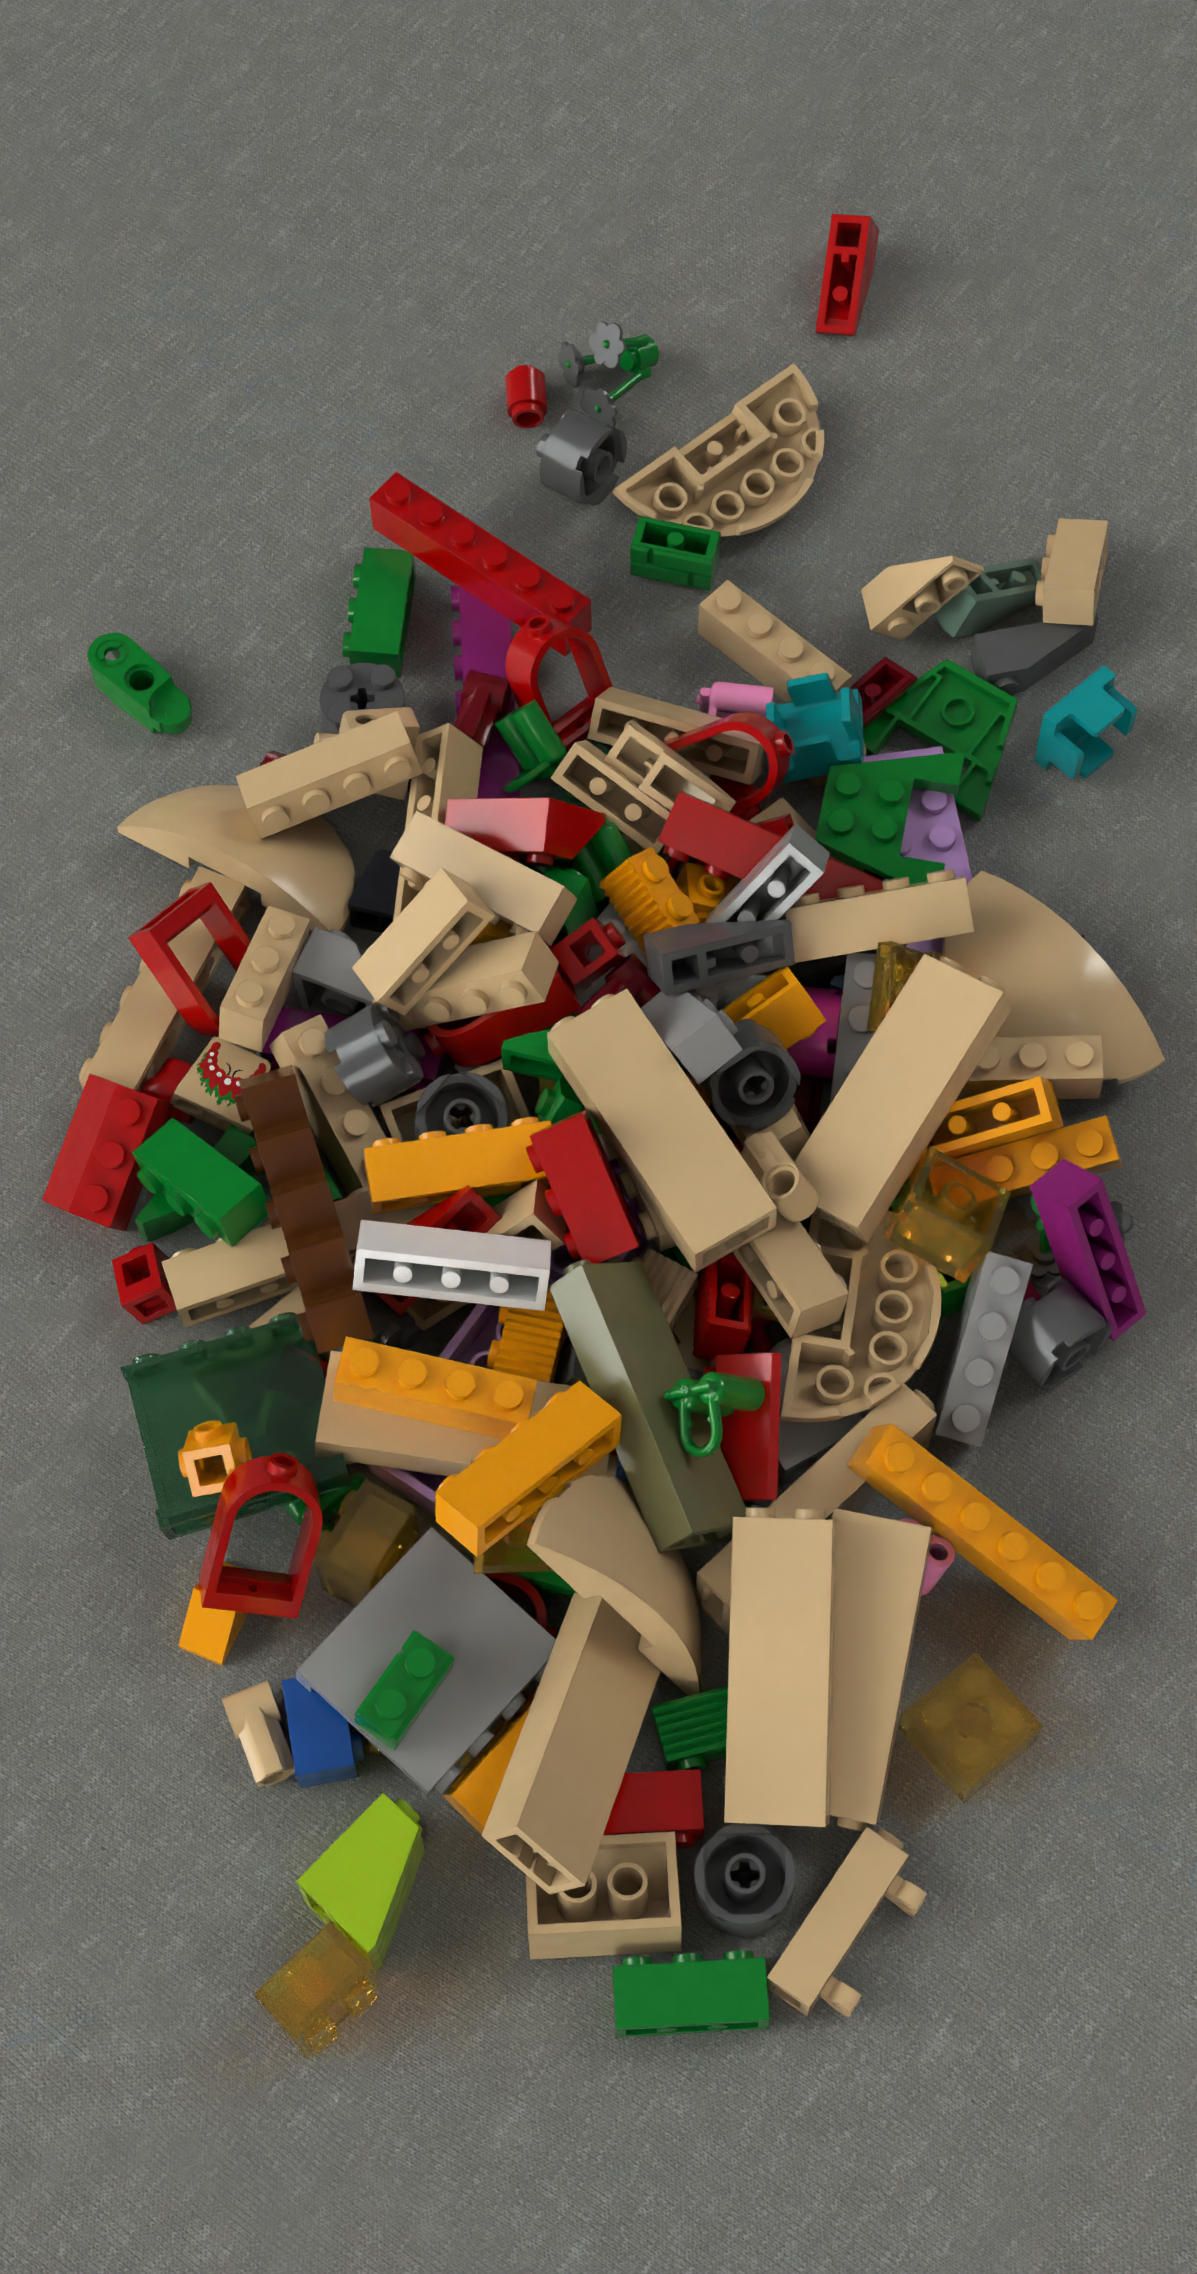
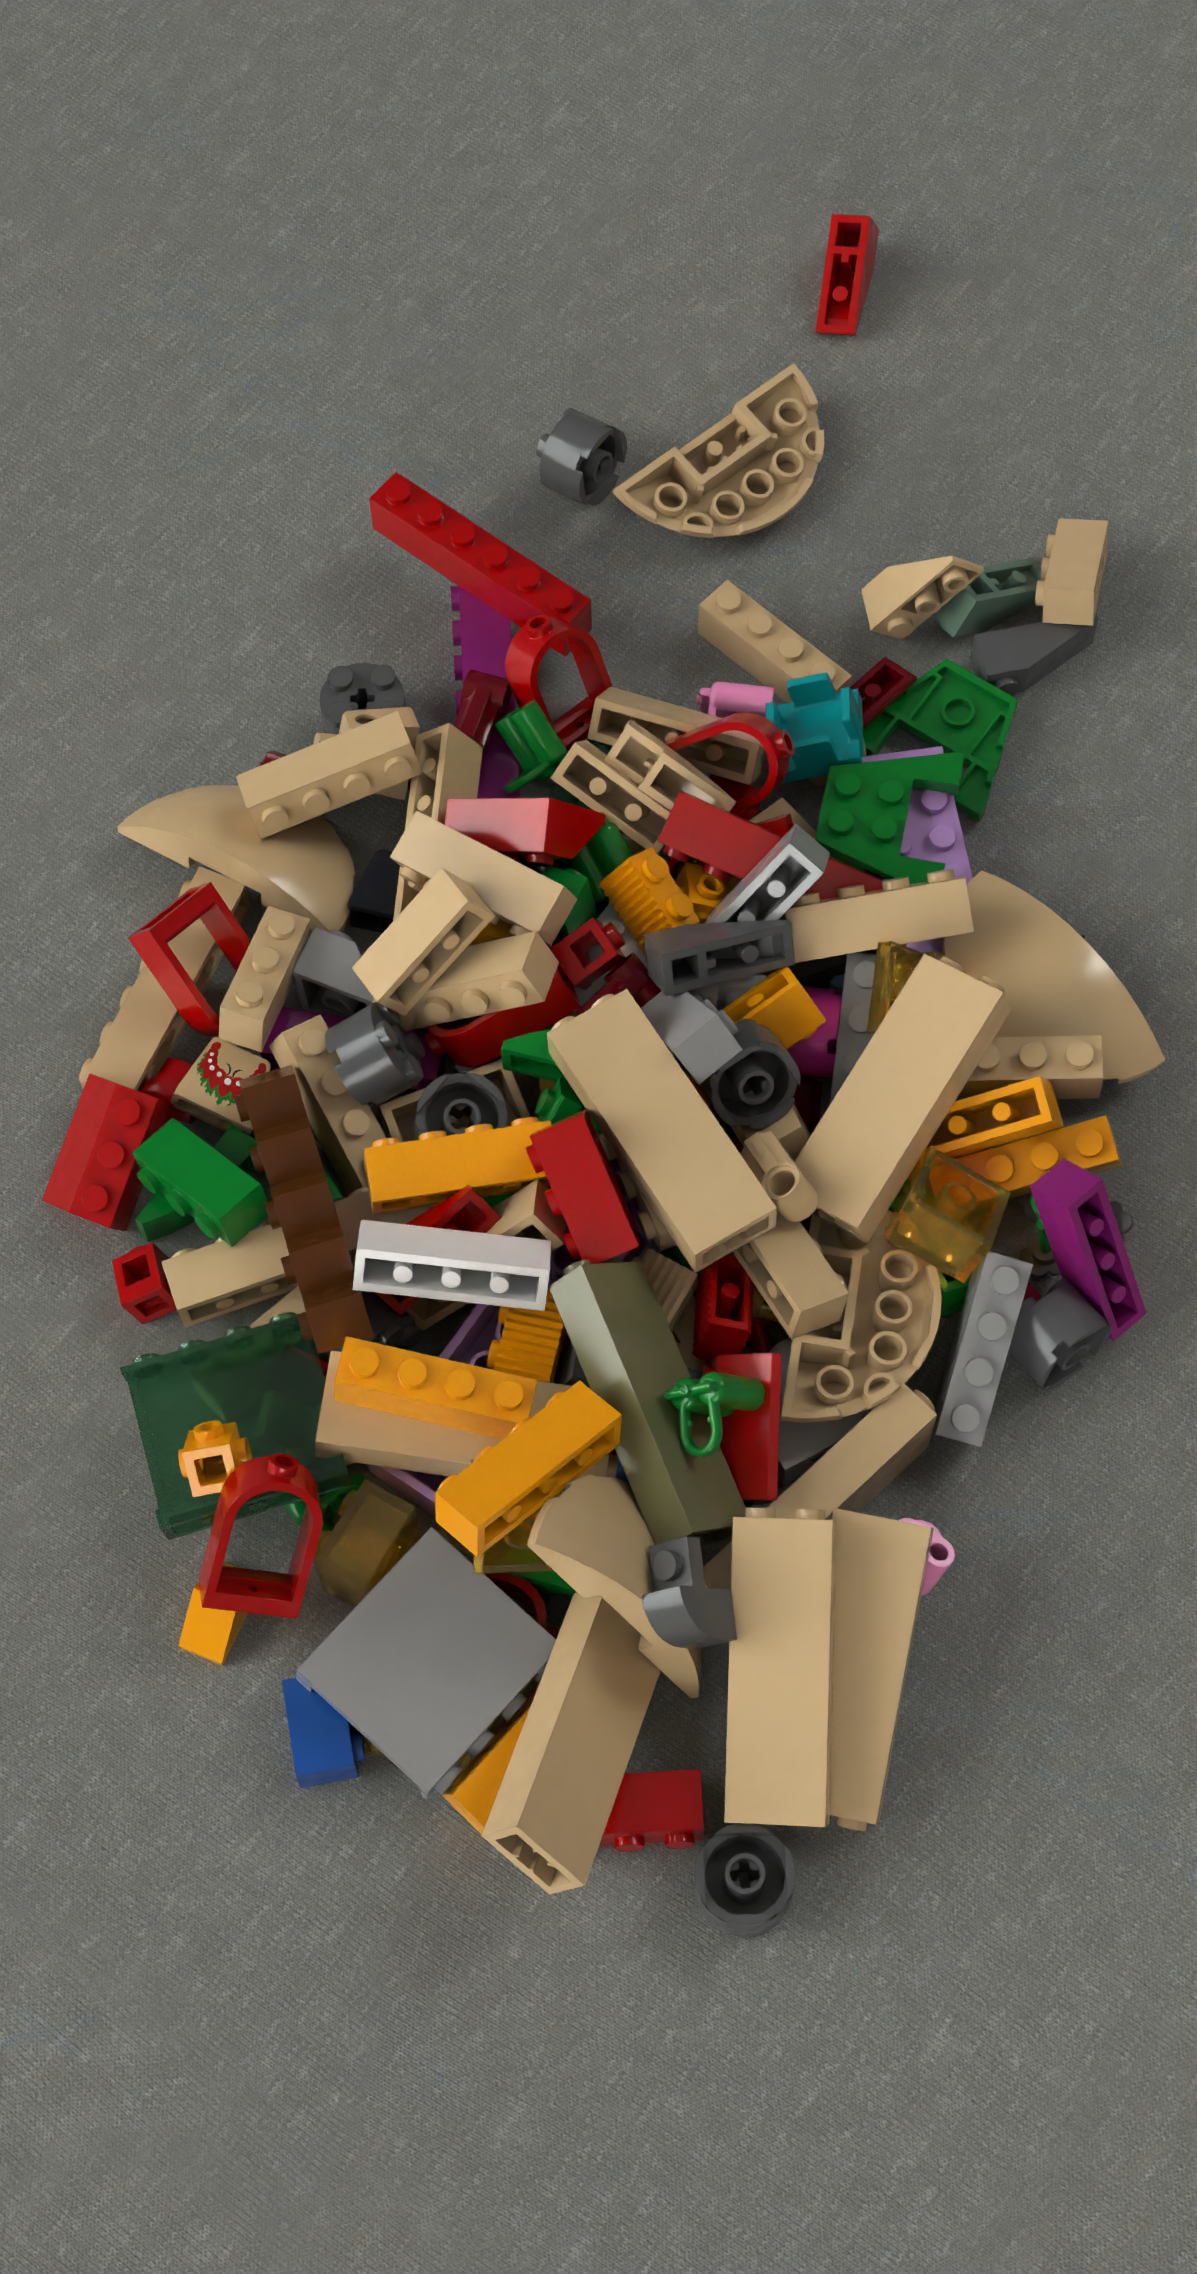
(158, 707): green piece -> none
(256, 1723): tan piece -> none
(318, 1991): clear yellow brick -> none
(367, 1876): lime slope -> none
(381, 608): green brick -> none
(404, 1690): green brick -> none
(526, 396): red brick -> none
(621, 1910): tan slope -> none
(632, 355): dark grey plant -> none
(675, 553): green brick -> none
(681, 1605): none -> dark grey brick
(690, 1995): green brick -> none
(692, 1729): green brick -> none
(838, 1920): tan brick -> none
(970, 1727): clear yellow brick -> none
(982, 1532): light orange brick -> none
(1073, 726): teal panel -> none

